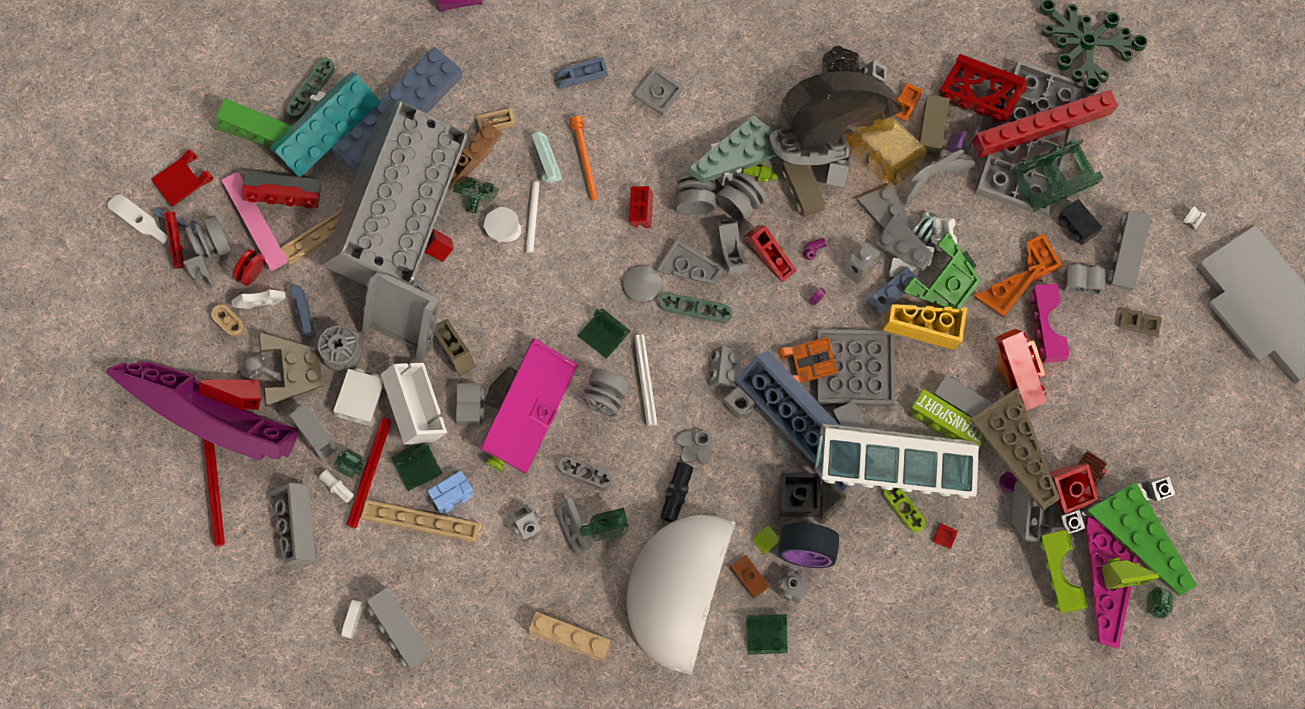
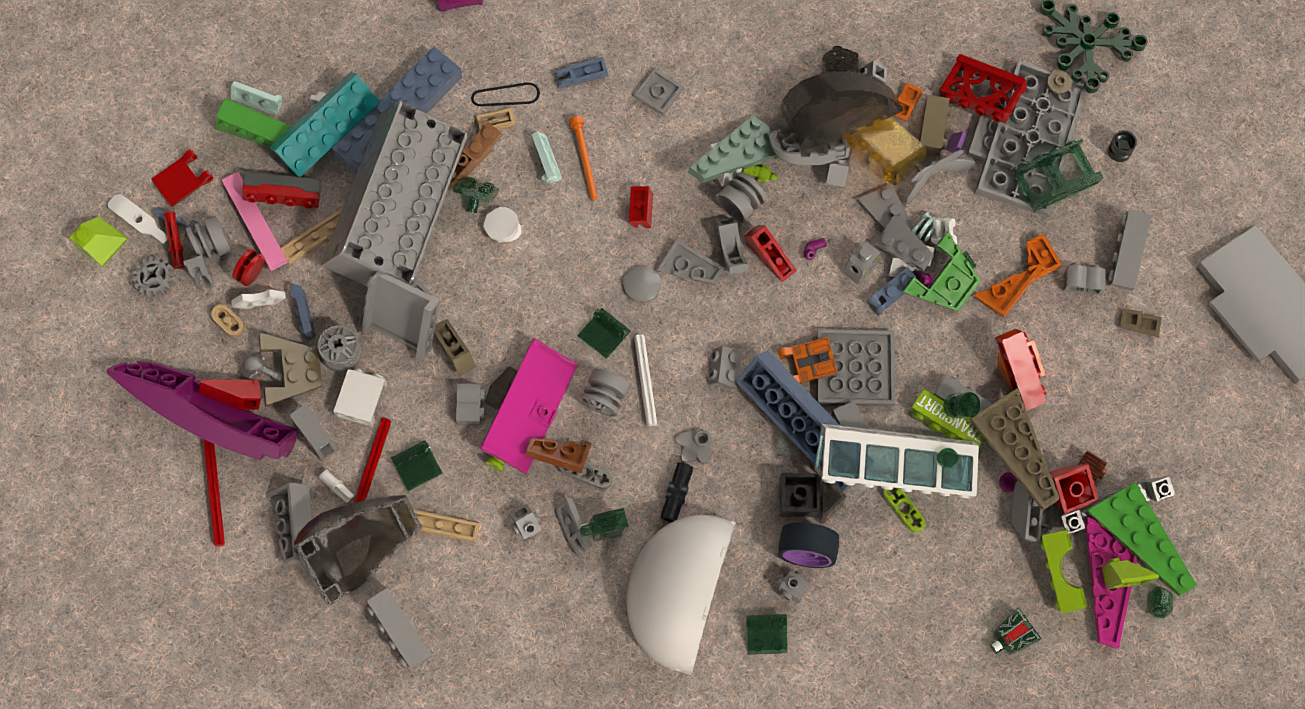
(98, 240): none -> lime slope
(150, 270): none -> light grey gear
(256, 98): none -> light aqua hinge
(308, 87): sand green beam -> none
(349, 463): clear green head -> none
(352, 541): none -> clear smoke windscreen
(352, 619): white beam -> none
(413, 403): white piece -> none
(439, 245): red panel -> none
(451, 492): light blue brick -> none
(508, 103): none -> black piece
(532, 217): white bar -> none
(568, 456): none -> dark orange wing
(569, 637): tan brick -> none
(694, 196): light grey wheel -> none
(695, 310): sand green beam -> none
(739, 395): light grey brick -> none
(749, 576): dark orange plate -> none
(766, 539): lime slope -> none
(803, 188): dark tan brick -> none
(817, 296): magenta tile -> none
(925, 279): none -> magenta arm
(927, 324): yellow wedge -> none
(945, 536): red tile -> none
(947, 458): none -> clear green tile
(962, 405): none -> clear green wheel
(1015, 634): none -> clear green torso
(1044, 123): red brick -> none
(1053, 346): dark pink arch -> none
(1059, 82): none -> dark tan piece
(1079, 222): black brick -> none
(1122, 146): none -> pearl dark grey wheel
(1194, 217): white wheel -> none

